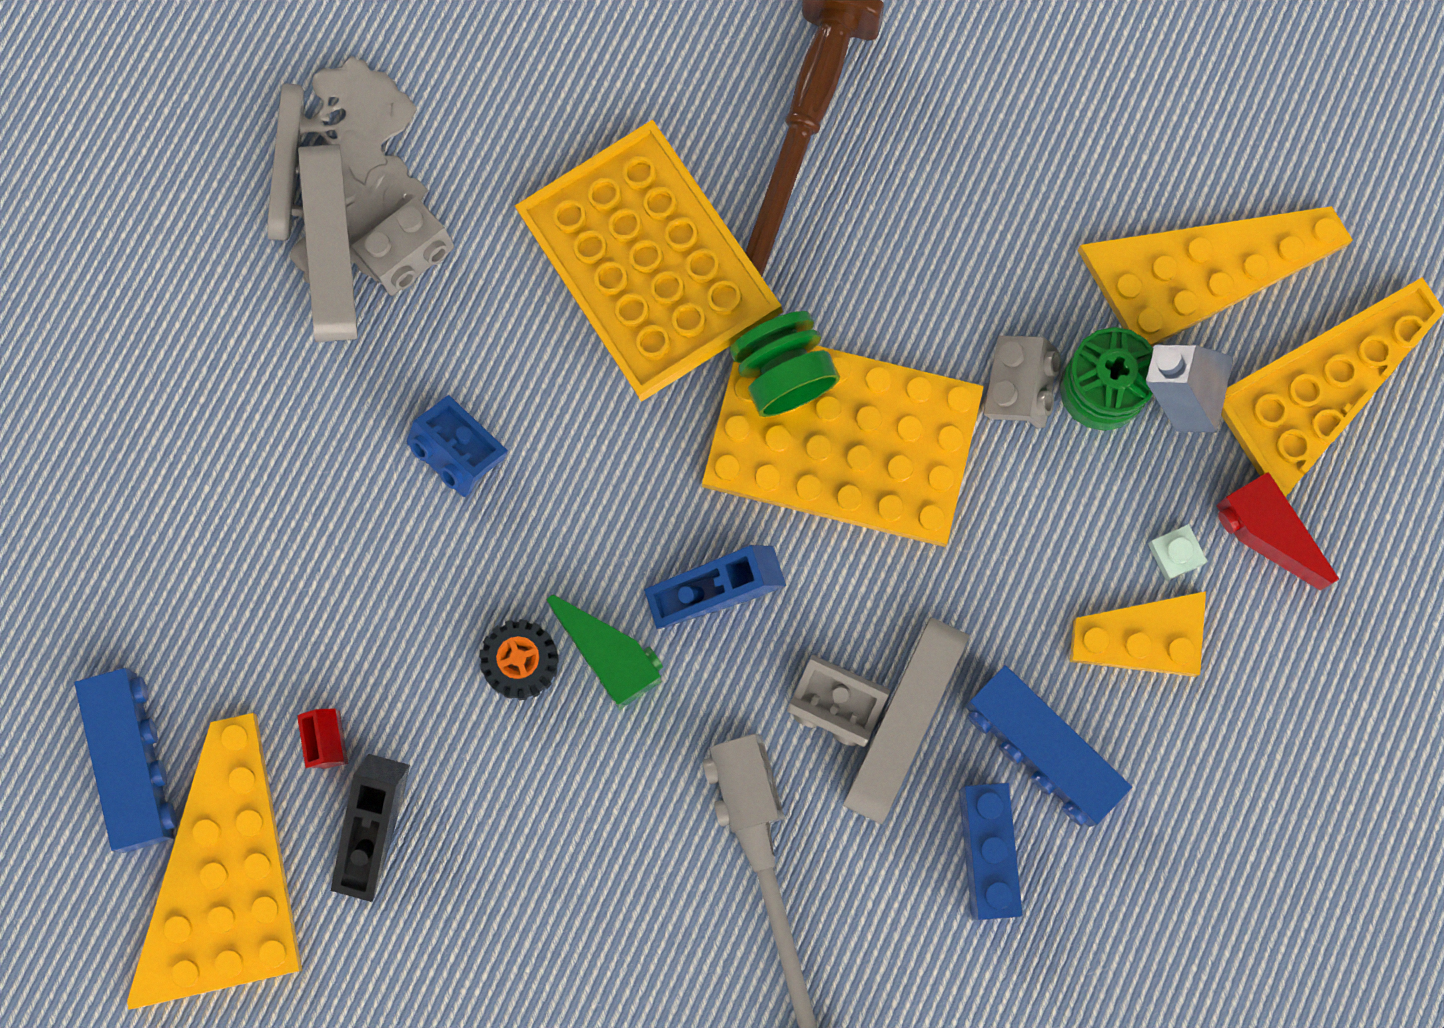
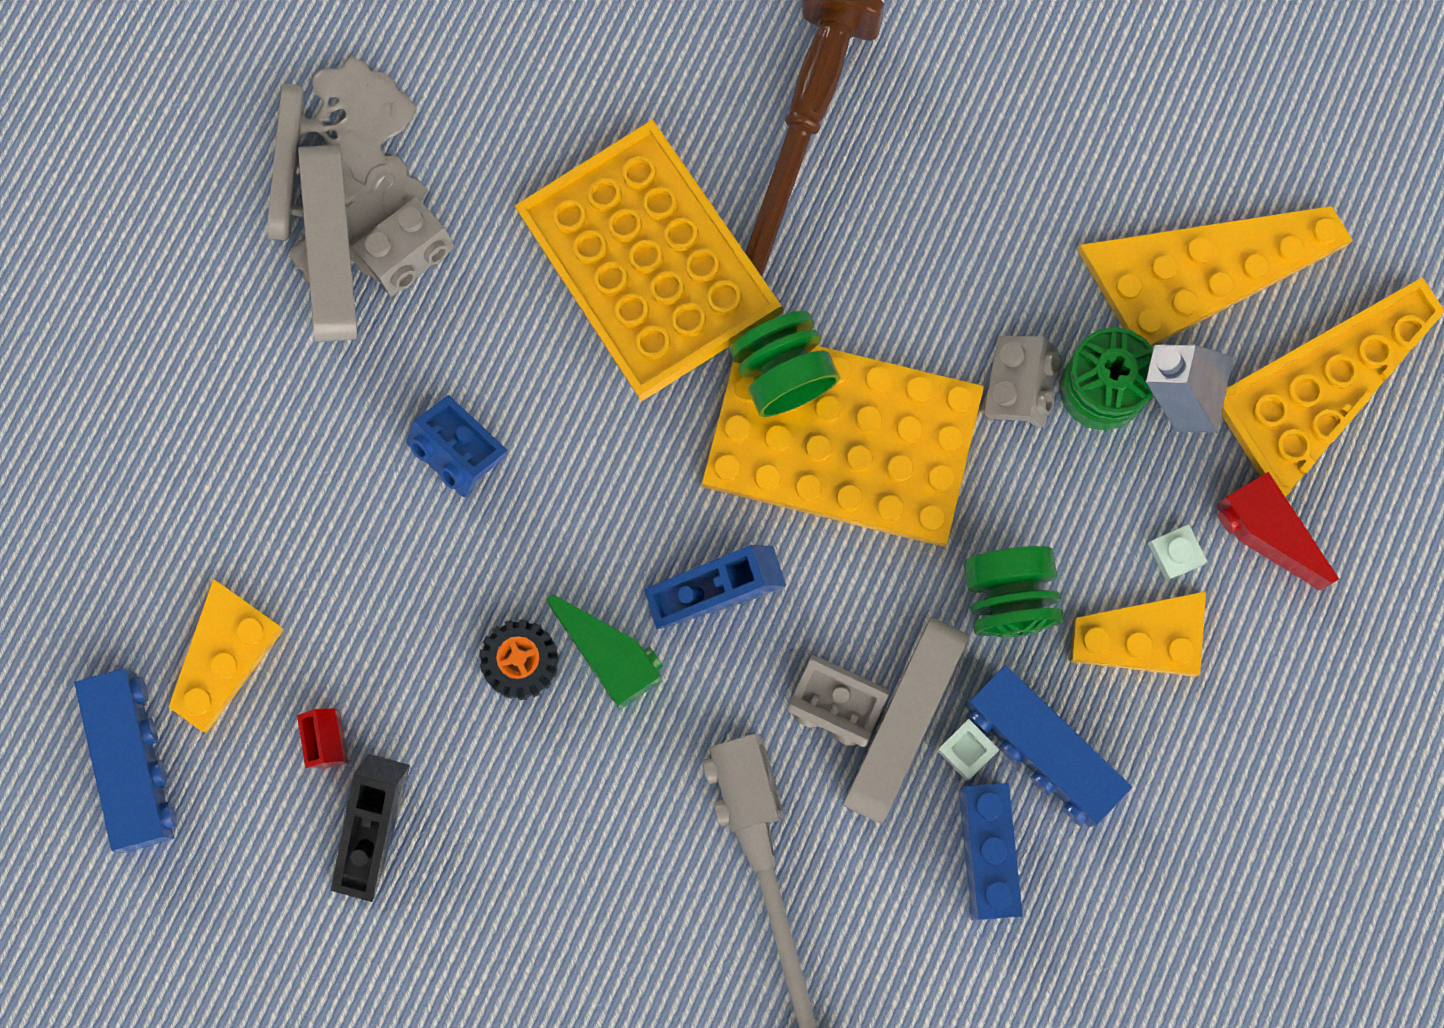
(221, 656): none -> yellow wing
(225, 887): yellow wing -> none
(968, 750): none -> light aqua plate
(1013, 591): none -> green wheel

